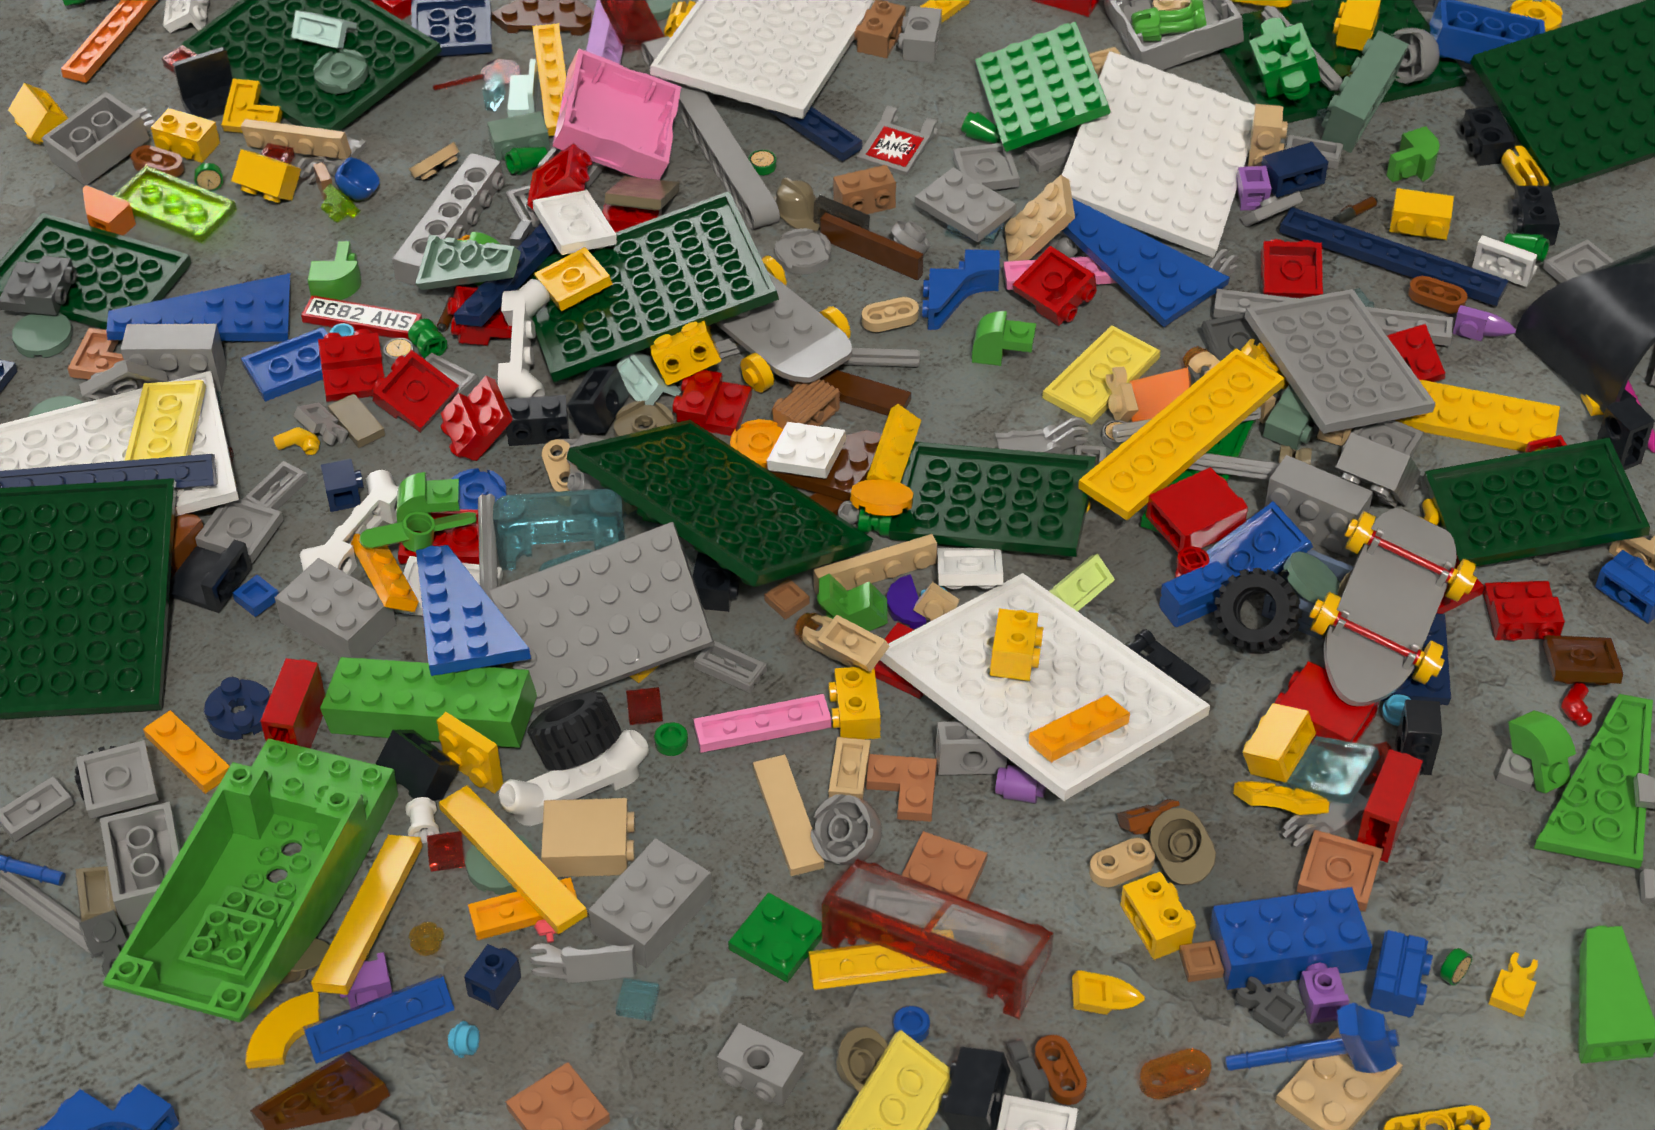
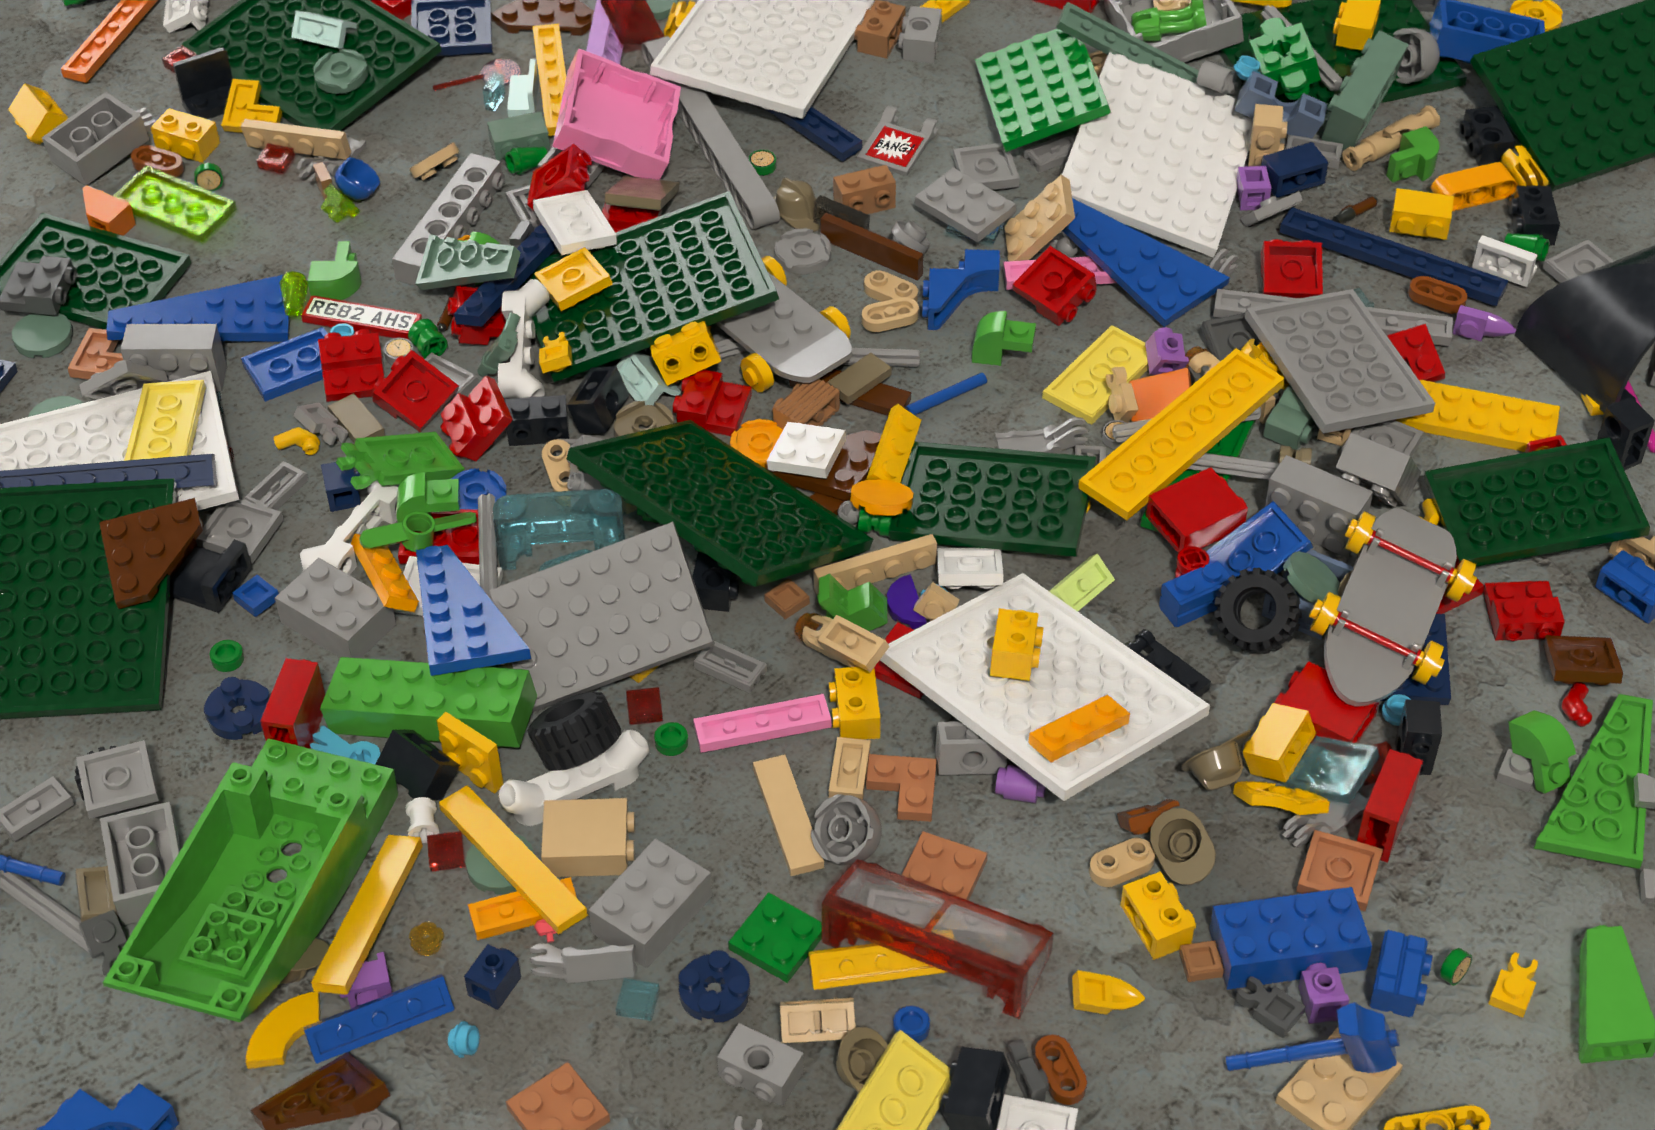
(147, 547): none -> reddish brown plate
(187, 751): light orange plate -> none
(226, 656): none -> green tile
(265, 175): yellow brick -> none
(293, 292): none -> clear neon green cone
(333, 744): none -> medium azure piece
(397, 457): none -> bright green tile
(501, 348): none -> sand green piece
(555, 354): none -> yellow plate
(709, 969): none -> dark blue plate
(816, 1019): none -> tan brick
(860, 377): none -> dark tan tile
(886, 286): none -> tan plate
(947, 394): none -> blue bar
(980, 128): green cone -> none
(1116, 41): none -> sand green plate
(1165, 351): none -> medium lavender brick
(1172, 1073): clear orange plate -> none
(1218, 765): none -> dark tan piece
(1219, 77): none -> light grey beam
(1246, 66): none -> medium azure plate
(1303, 115): none -> sand blue arch
(1389, 138): none -> tan piece
(1476, 185): none -> light orange beam

